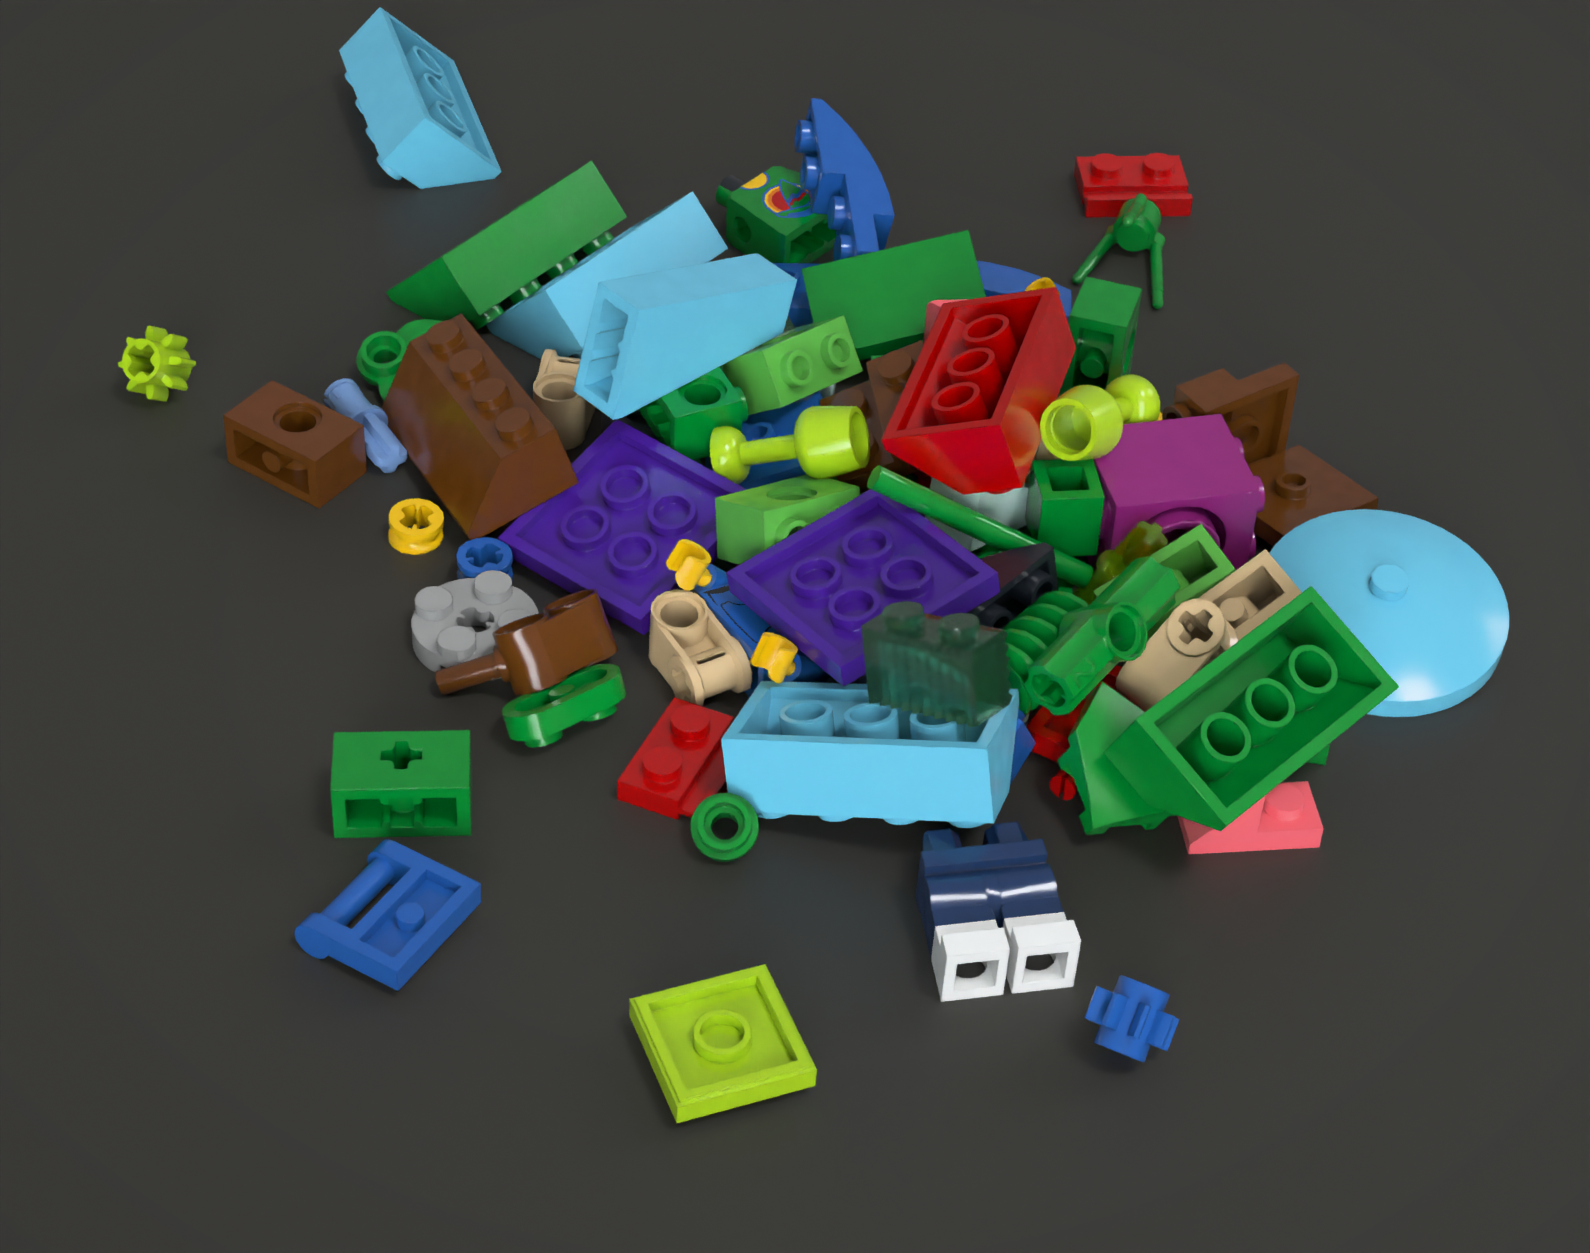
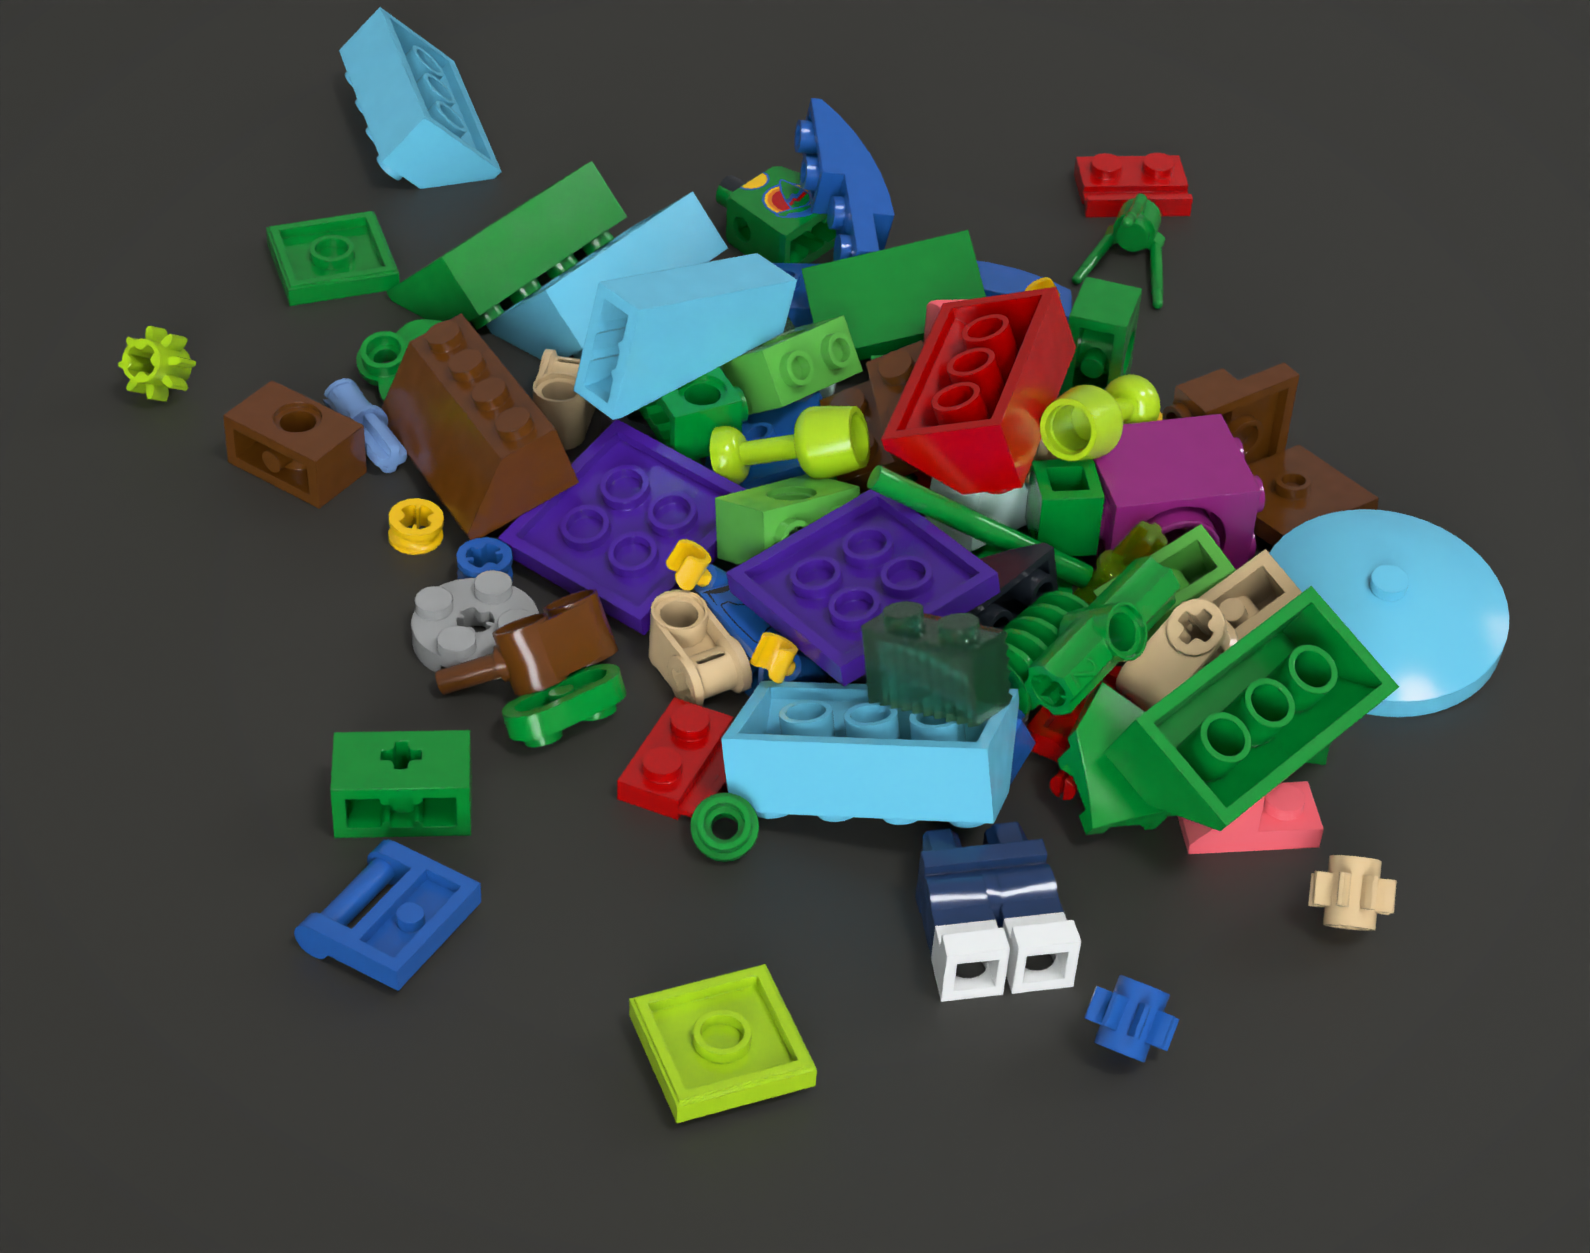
(332, 258): none -> green tile
(1352, 893): none -> tan gear

